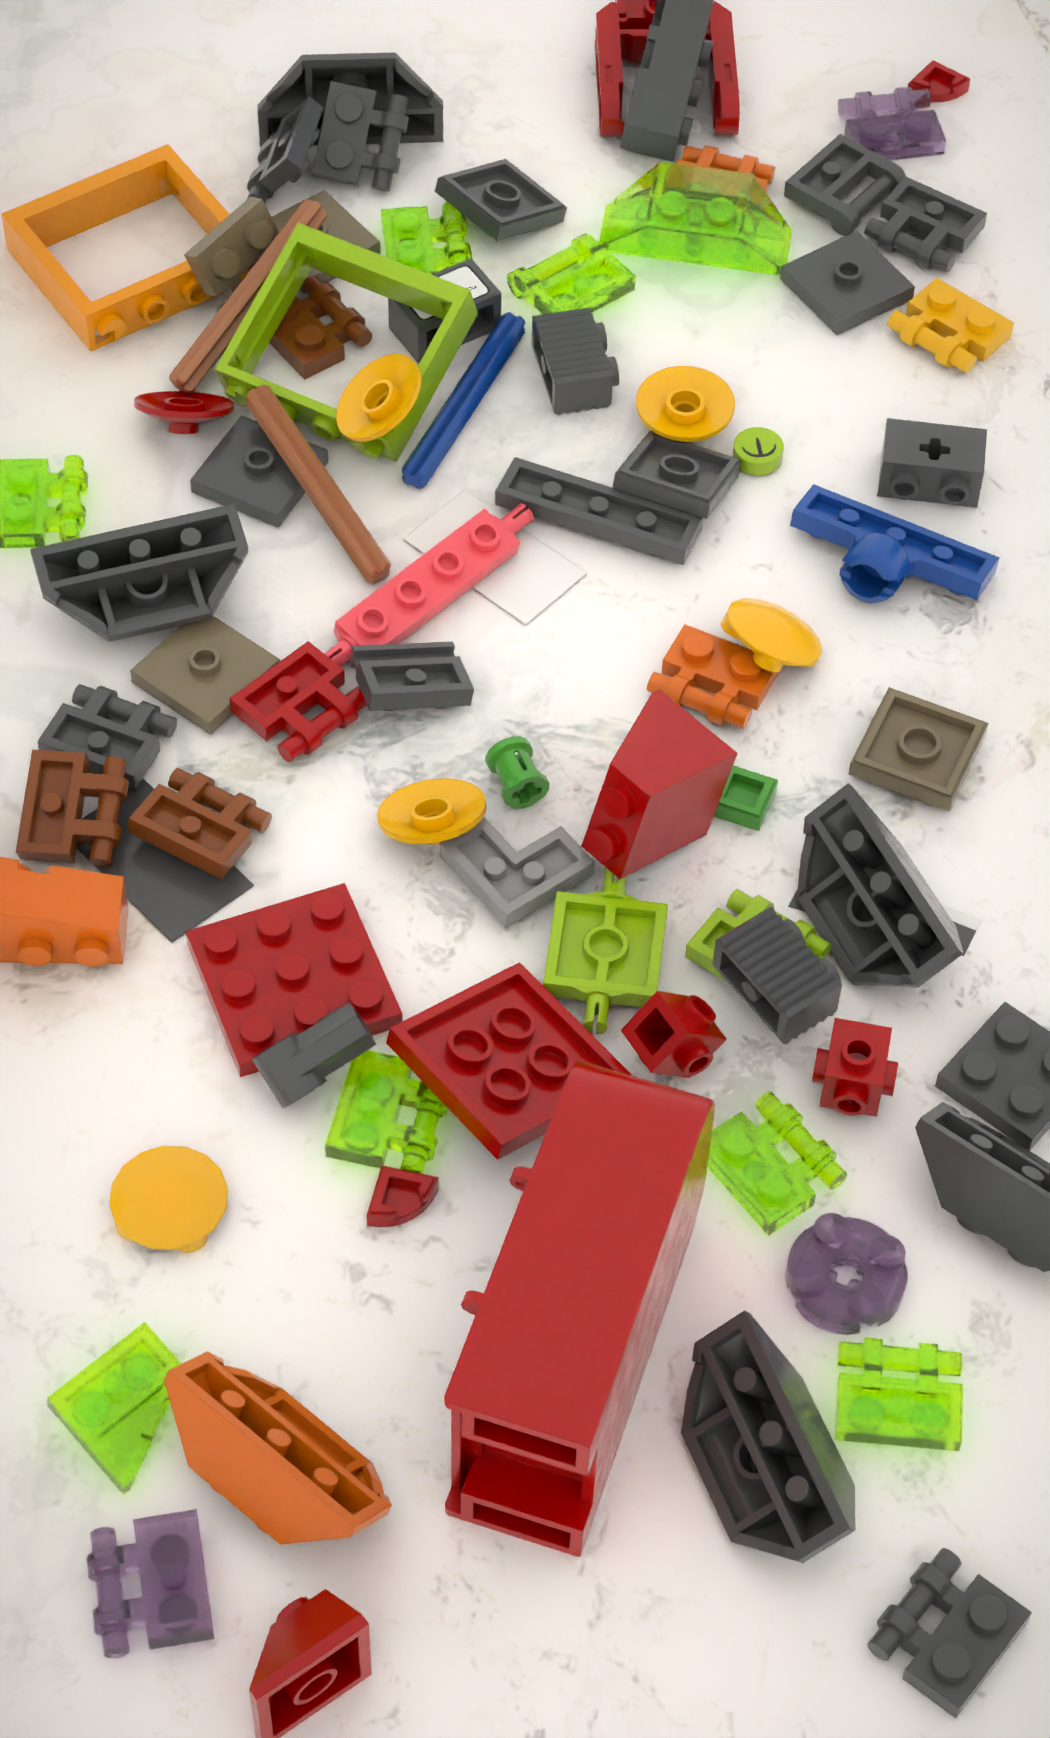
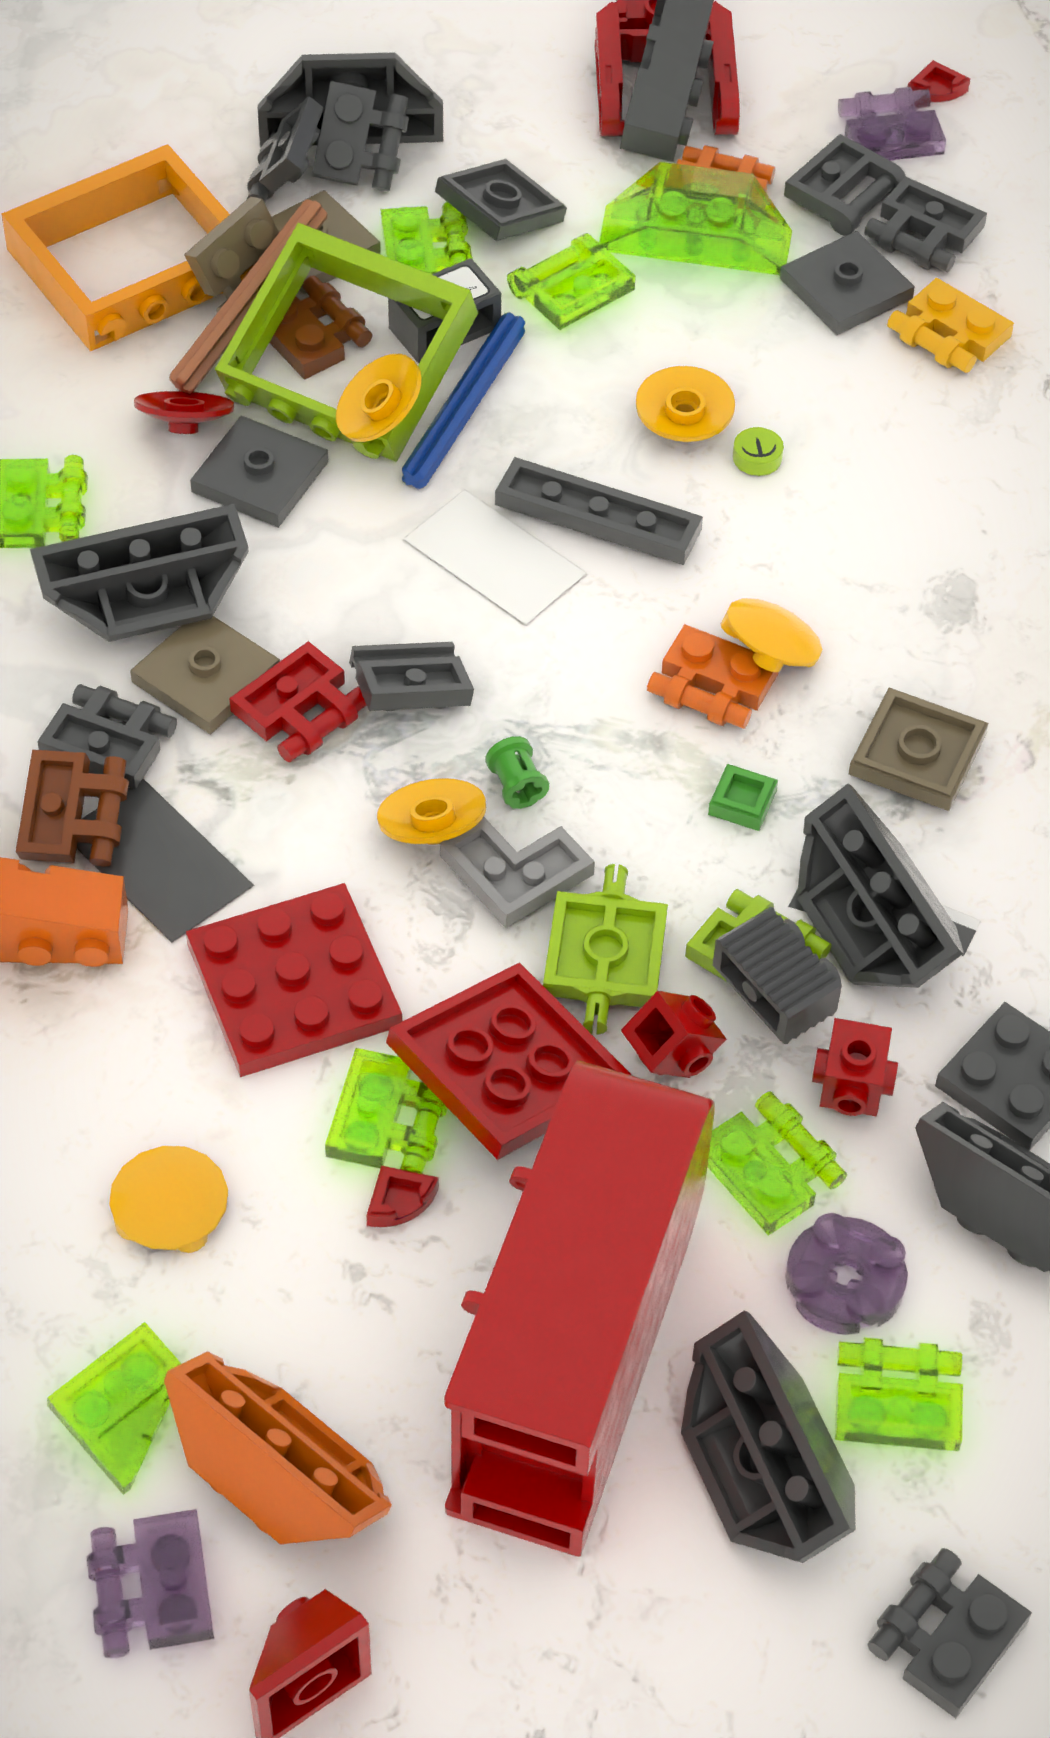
(194, 832): dark orange plate -> none
(304, 1059): dark grey piece -> none
(318, 484): nougat axle -> none
(430, 583): coral plate -> none
(574, 360): dark grey brick -> none
(658, 788): red slope -> none
(677, 474): dark grey plate -> none
(890, 549): blue plate -> none
(932, 462): dark grey brick -> none

